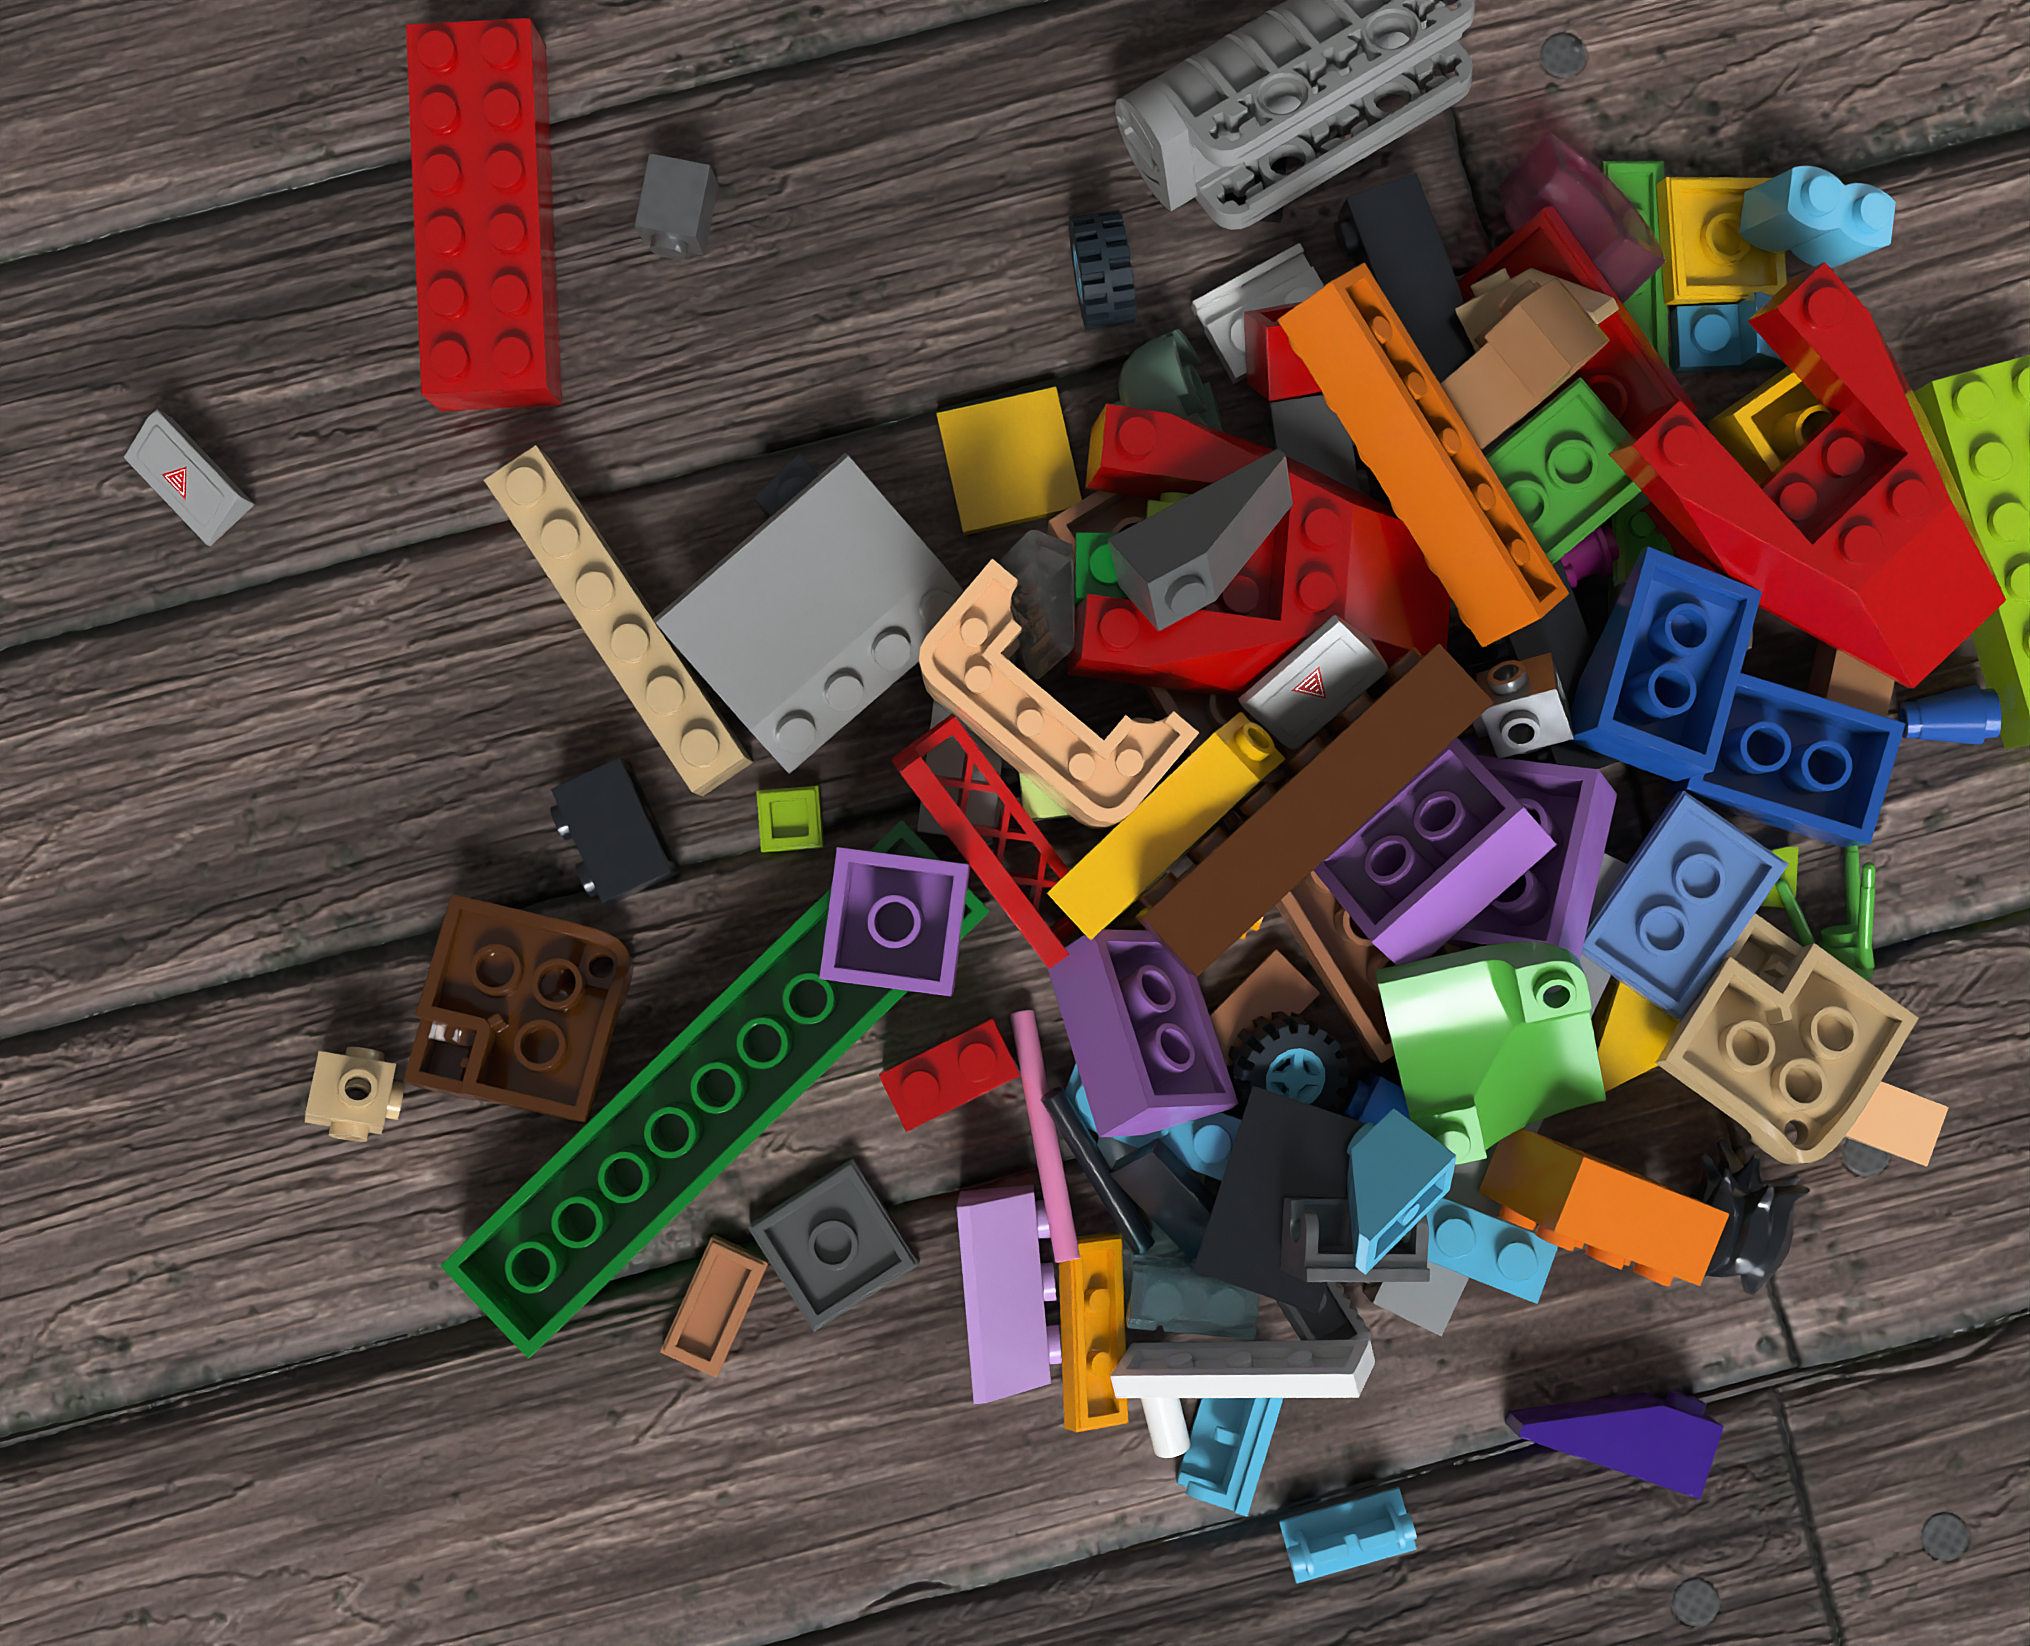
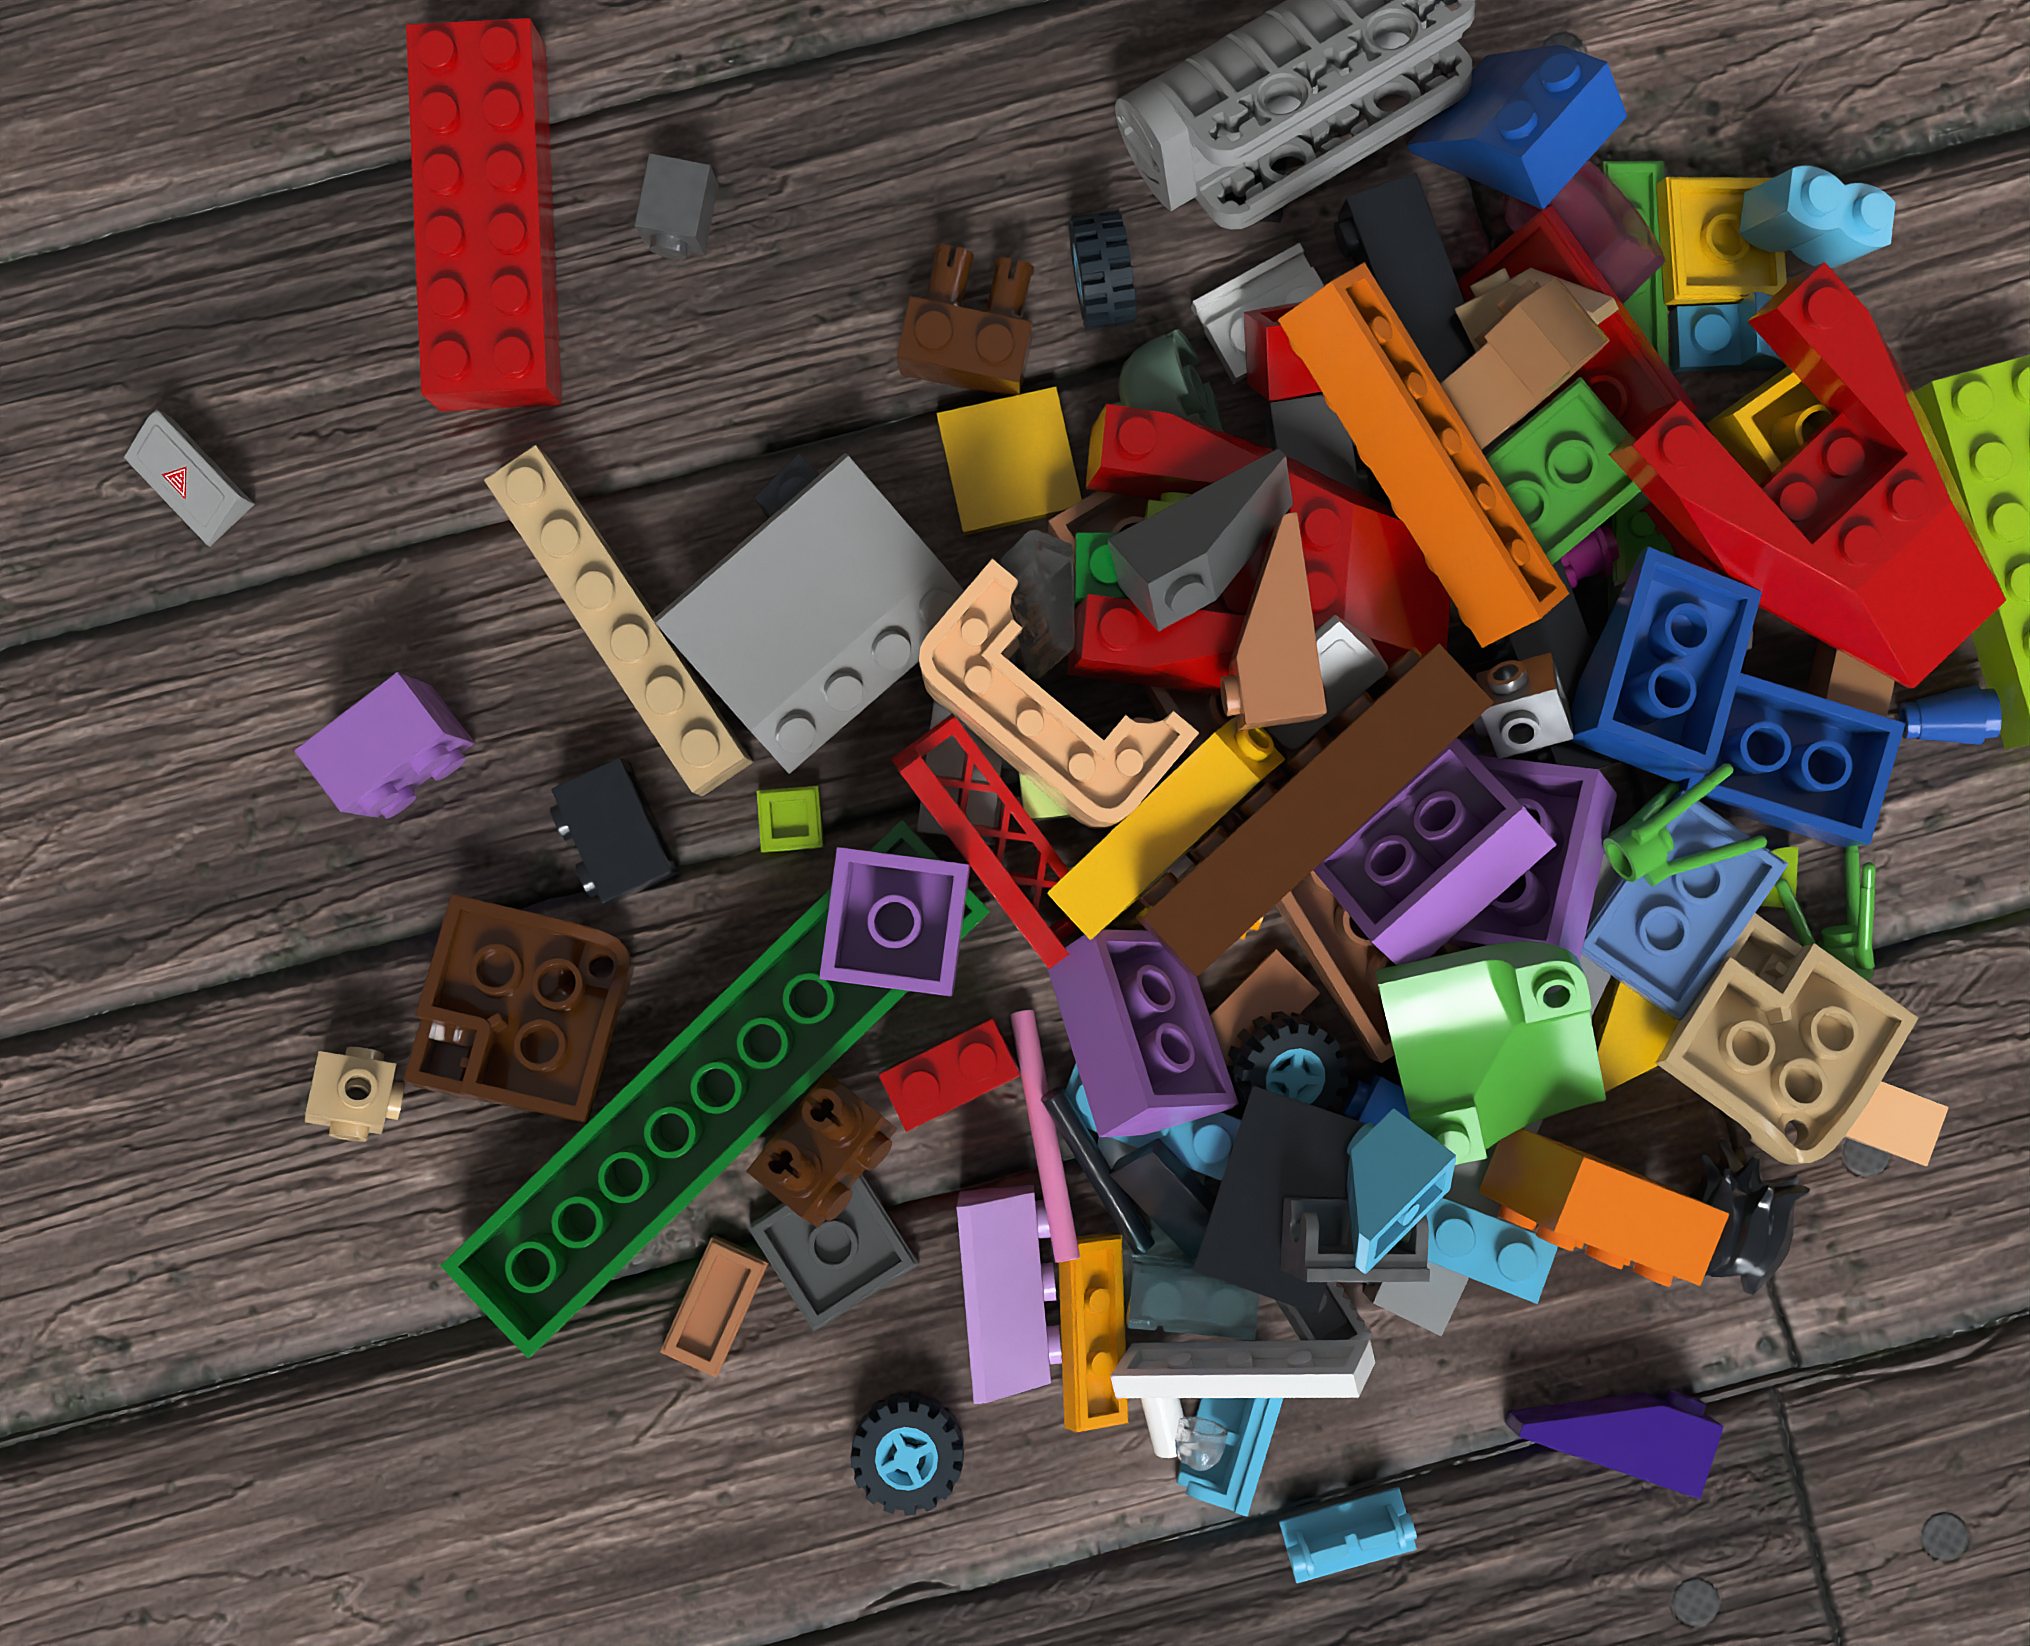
(386, 748): none -> medium lavender brick
(823, 1151): none -> reddish brown brick
(917, 1474): none -> black wheel
(963, 345): none -> reddish brown brick
(1199, 1442): none -> clear hinge
(1276, 654): none -> nougat slope
(1526, 122): none -> blue slope
(1643, 841): none -> bright green plant

